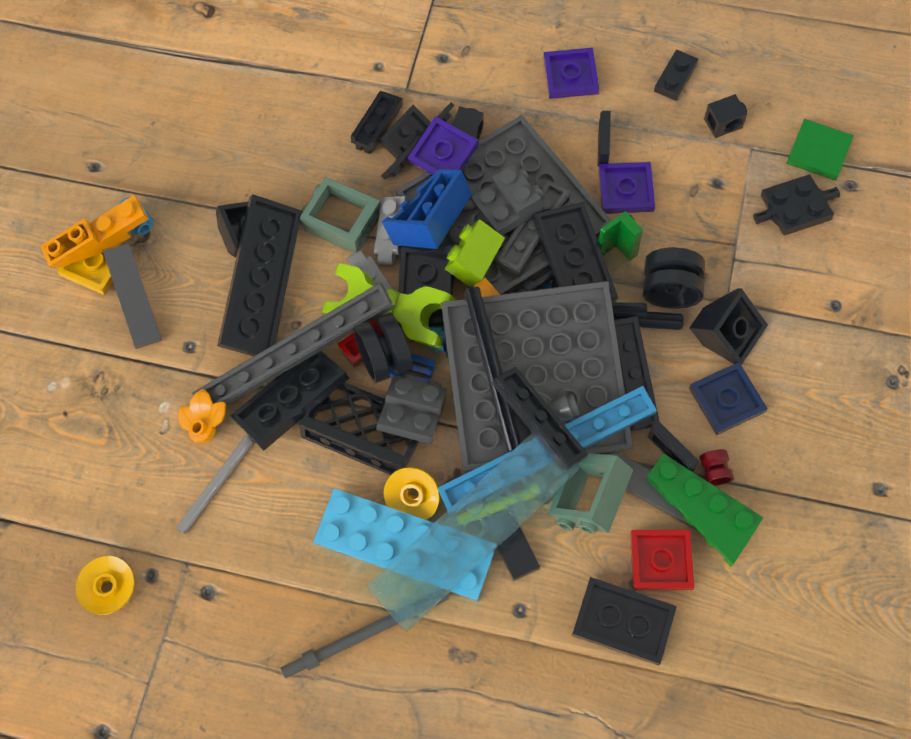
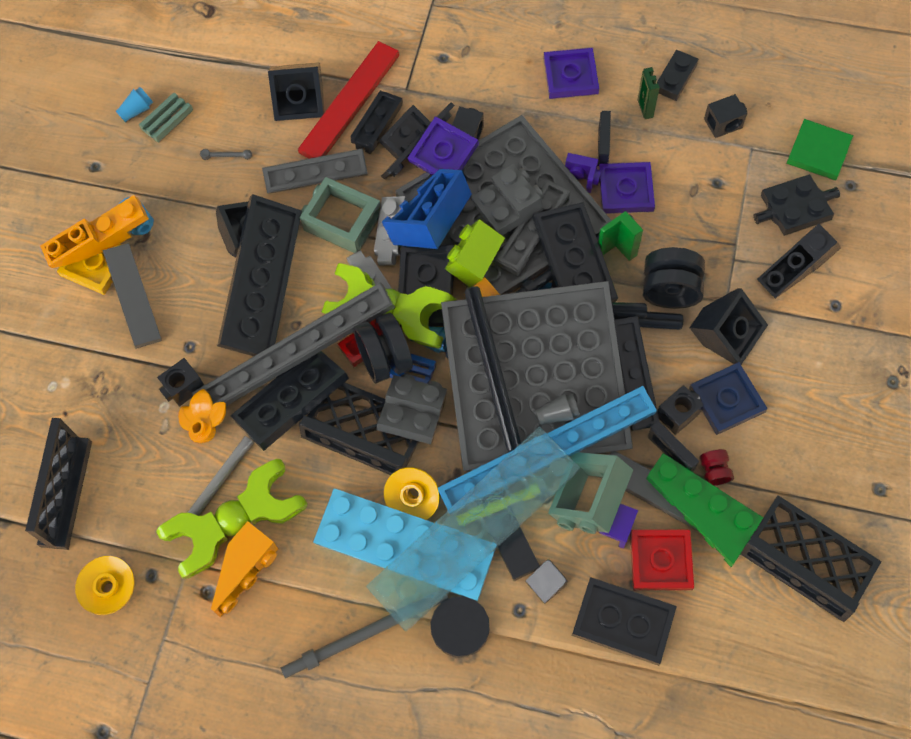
(58, 487): none -> black fence
(134, 104): none -> dark azure cone
(163, 114): none -> sand green tile
(180, 371): none -> black brick
(206, 154): none -> dark grey hinge
(211, 530): none -> lime piece
(243, 560): none -> light orange slope
(296, 91): none -> black slope
(314, 170): none -> dark grey tile
(349, 101): none -> red tile
(460, 626): none -> black tile
(540, 419): black tile -> none
(547, 581): none -> slope
(584, 168): none -> dark purple bracket
(622, 524): none -> dark purple panel
(648, 93): none -> dark green tile
(675, 419): none -> black brick
(799, 261): none -> black slope
(804, 579): none -> black fence

